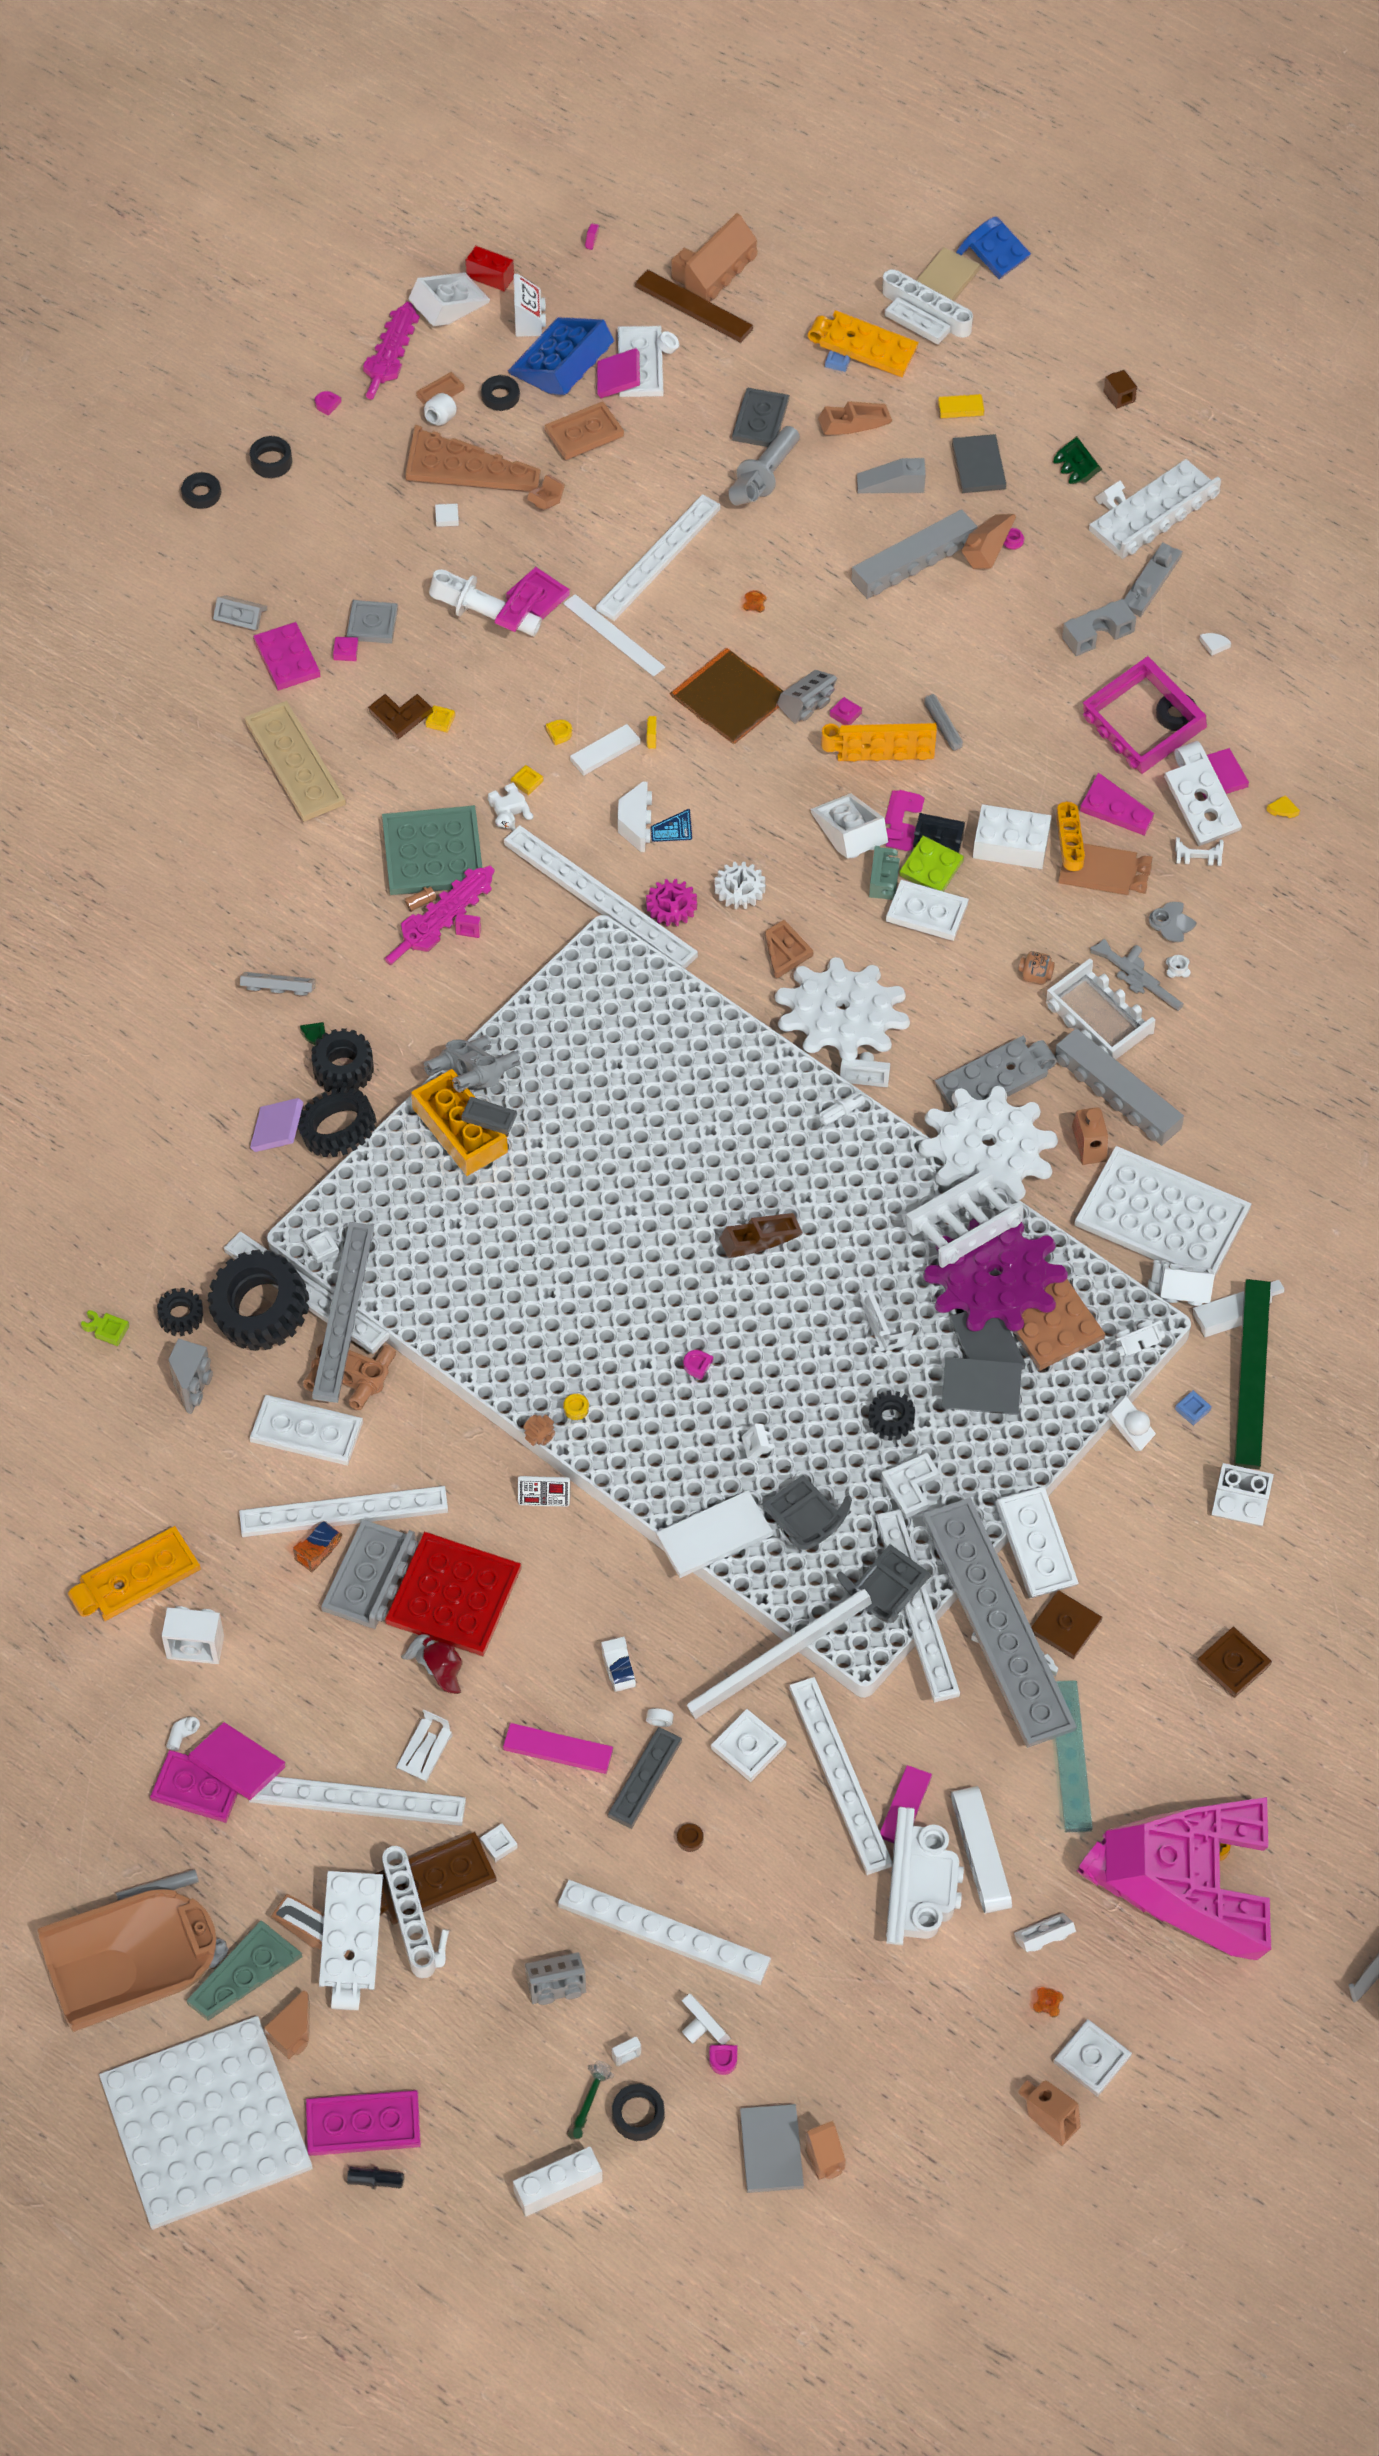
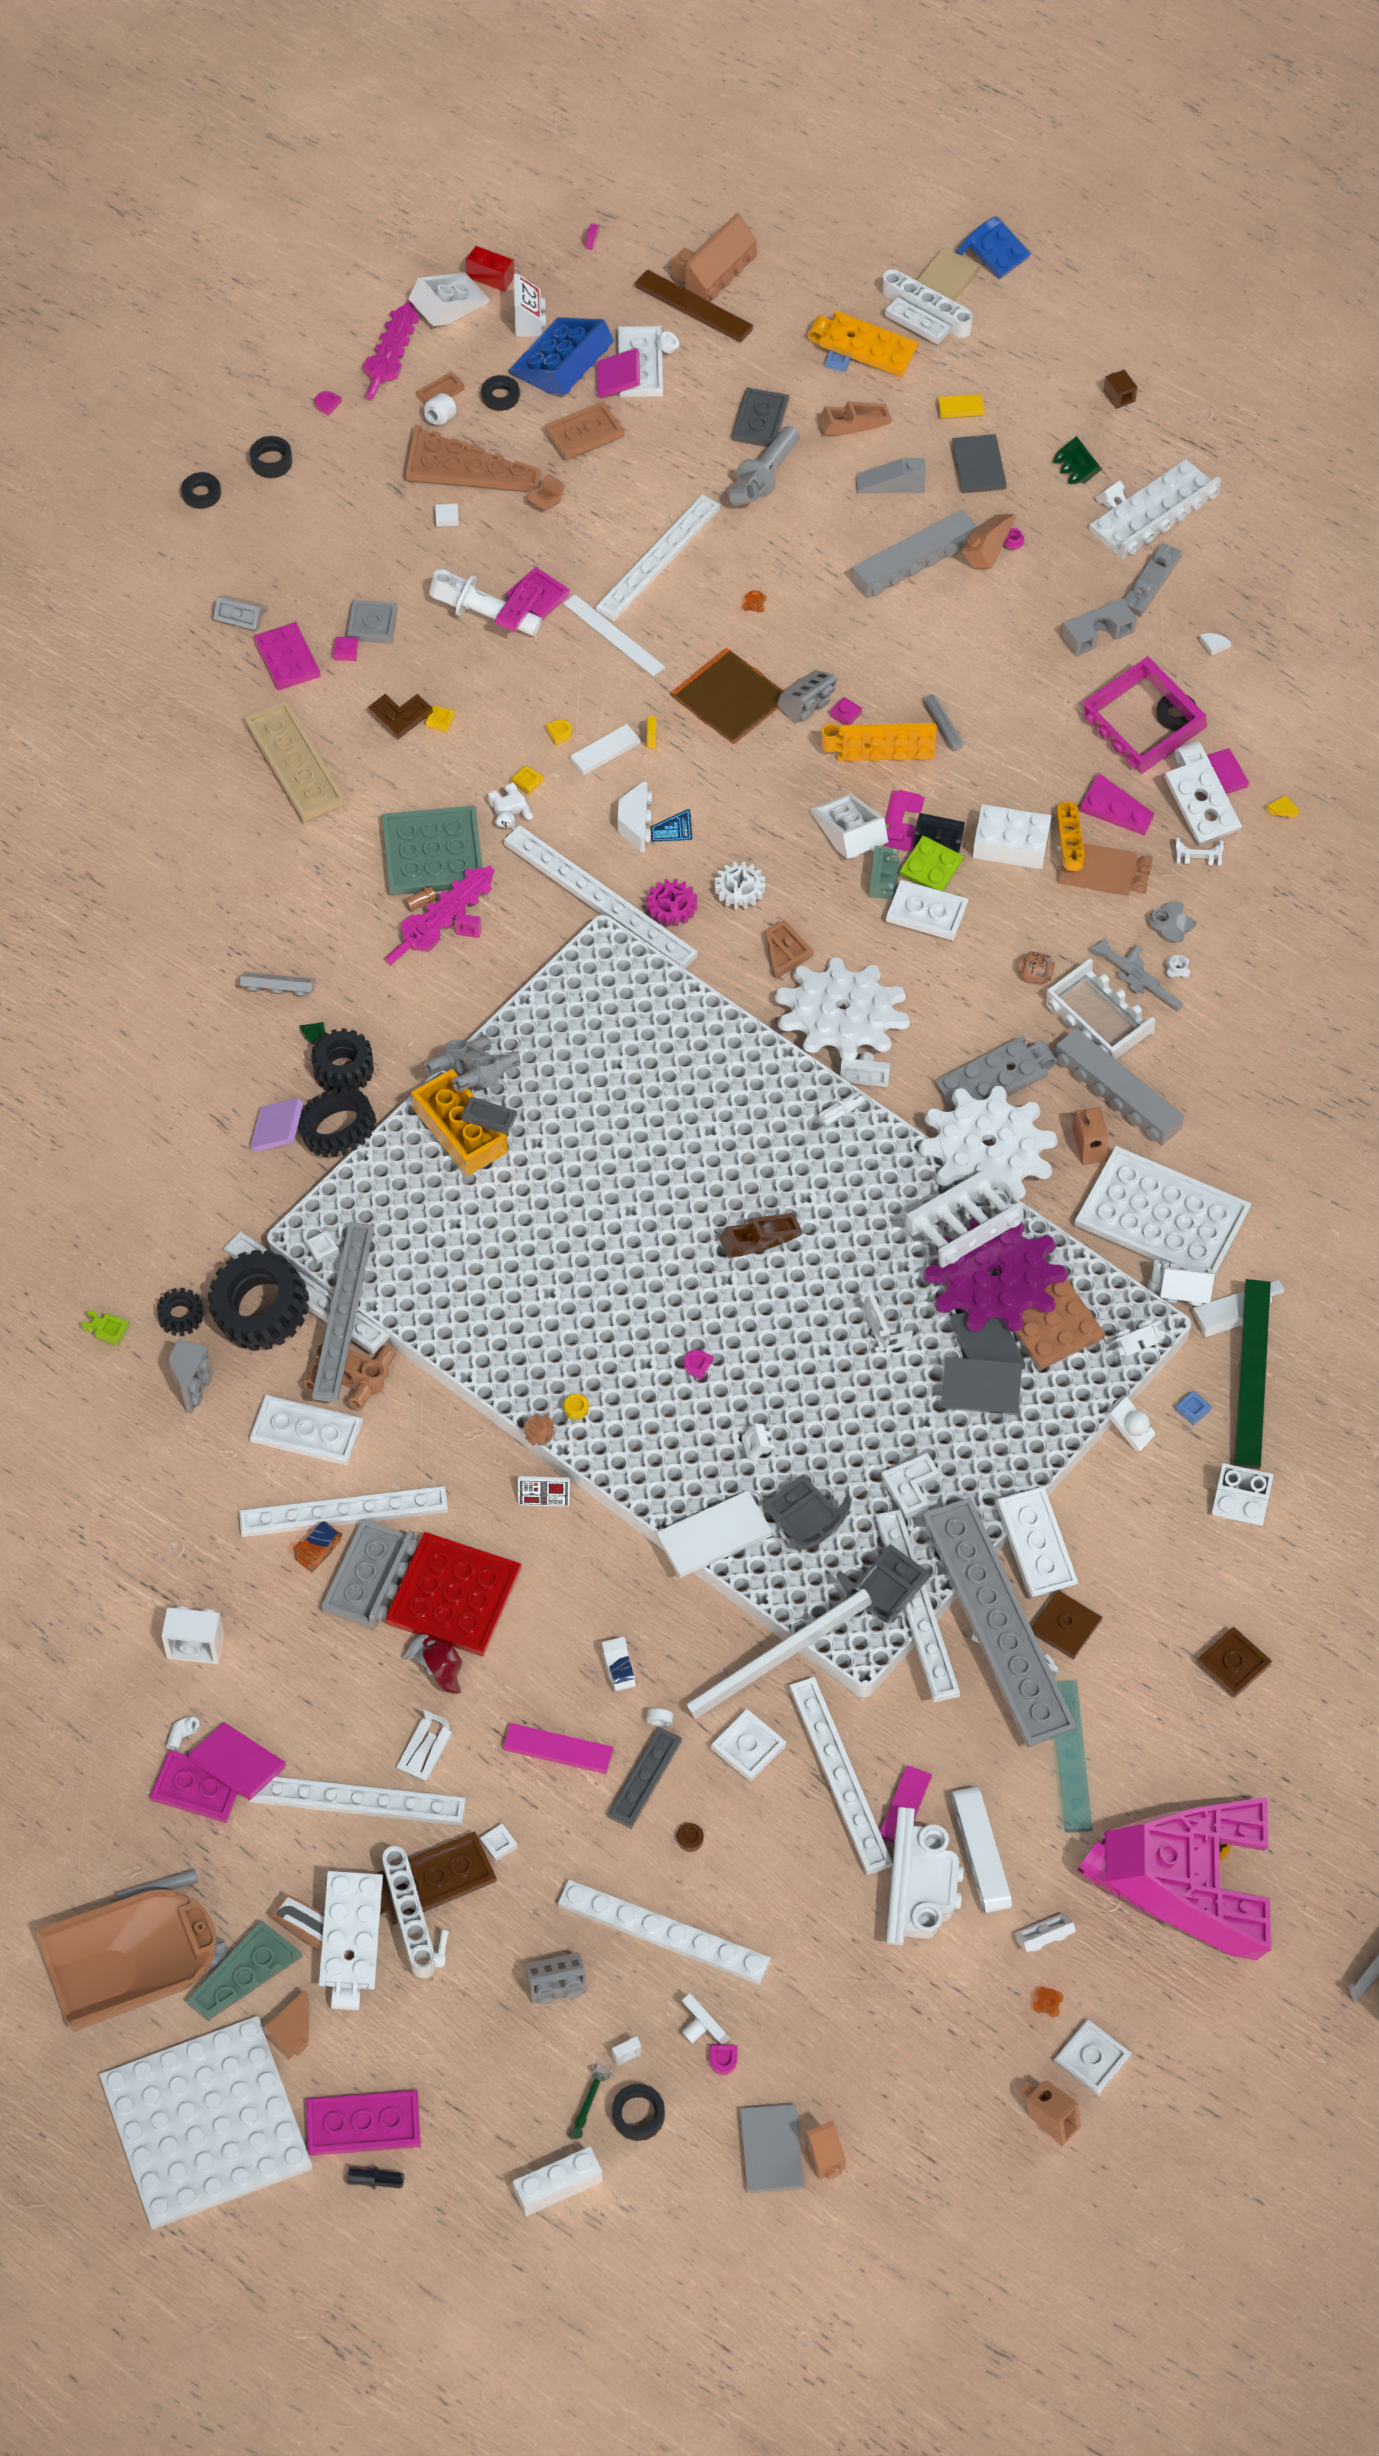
(143, 1572): light orange hinge -> none
(888, 1428): black tyre -> none

